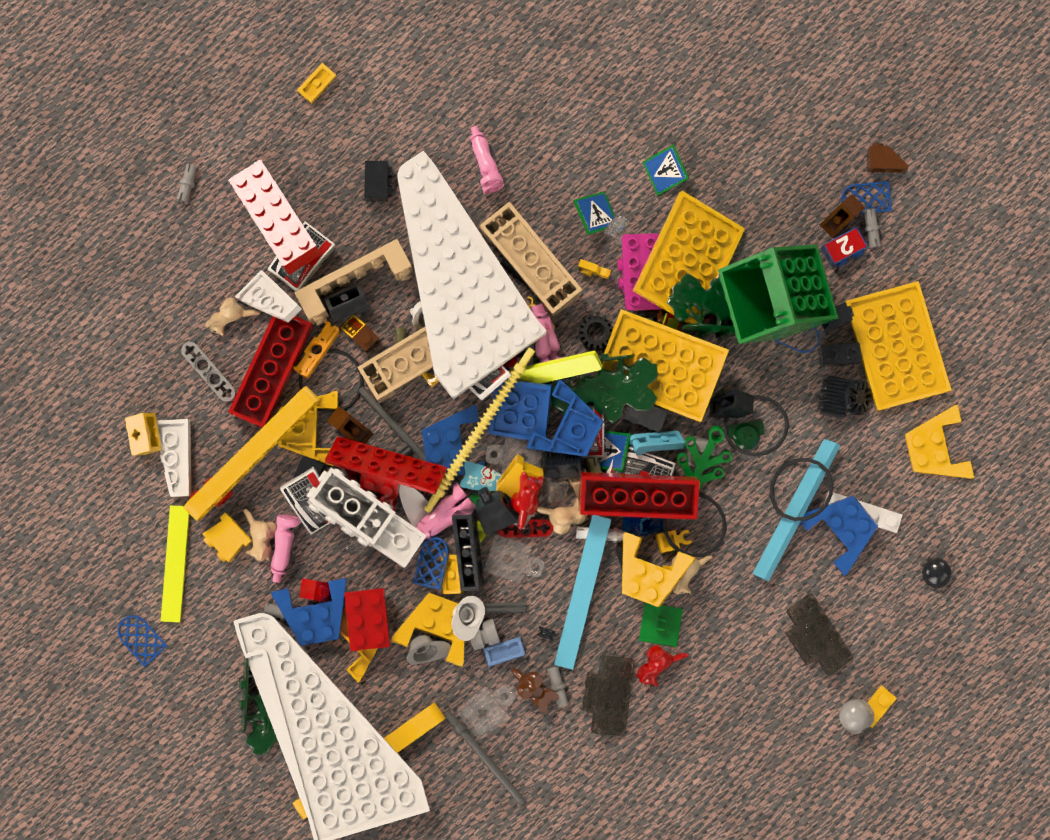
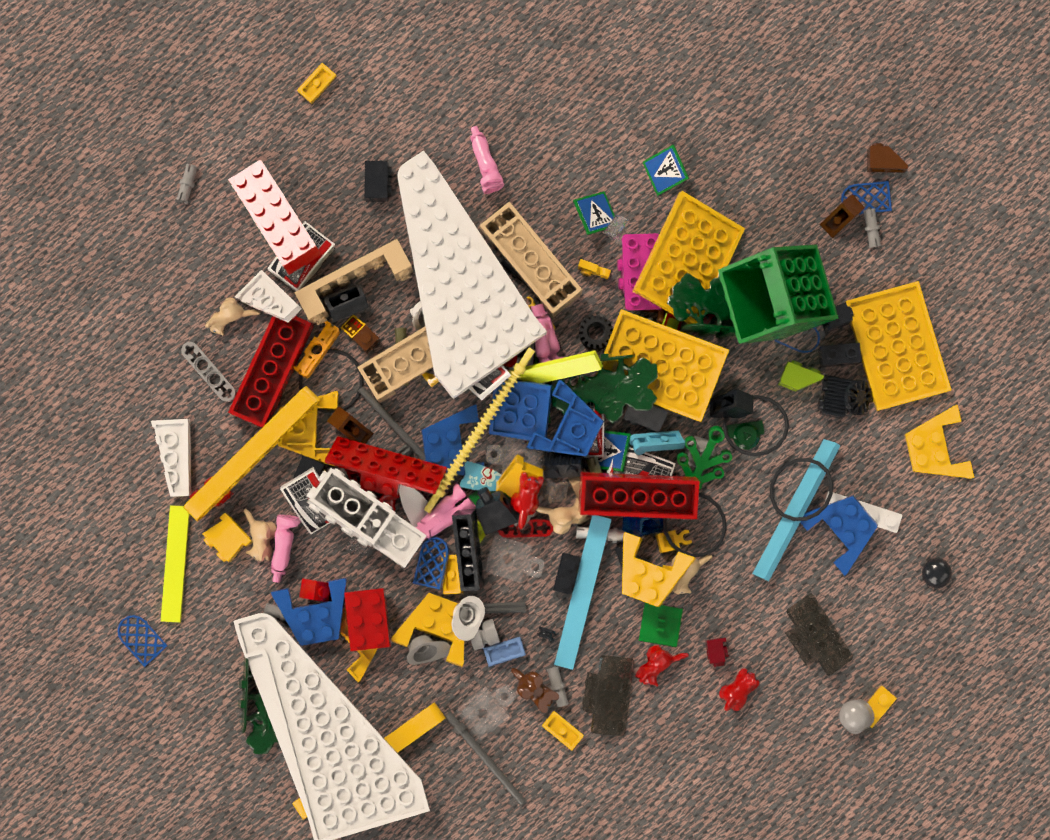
(143, 434): yellow brick -> none
(562, 730): none -> yellow plate
(566, 573): none -> black brick
(716, 651): none -> dark red brick
(737, 692): none -> red animal
(797, 377): none -> lime slope
(844, 247): brick -> none

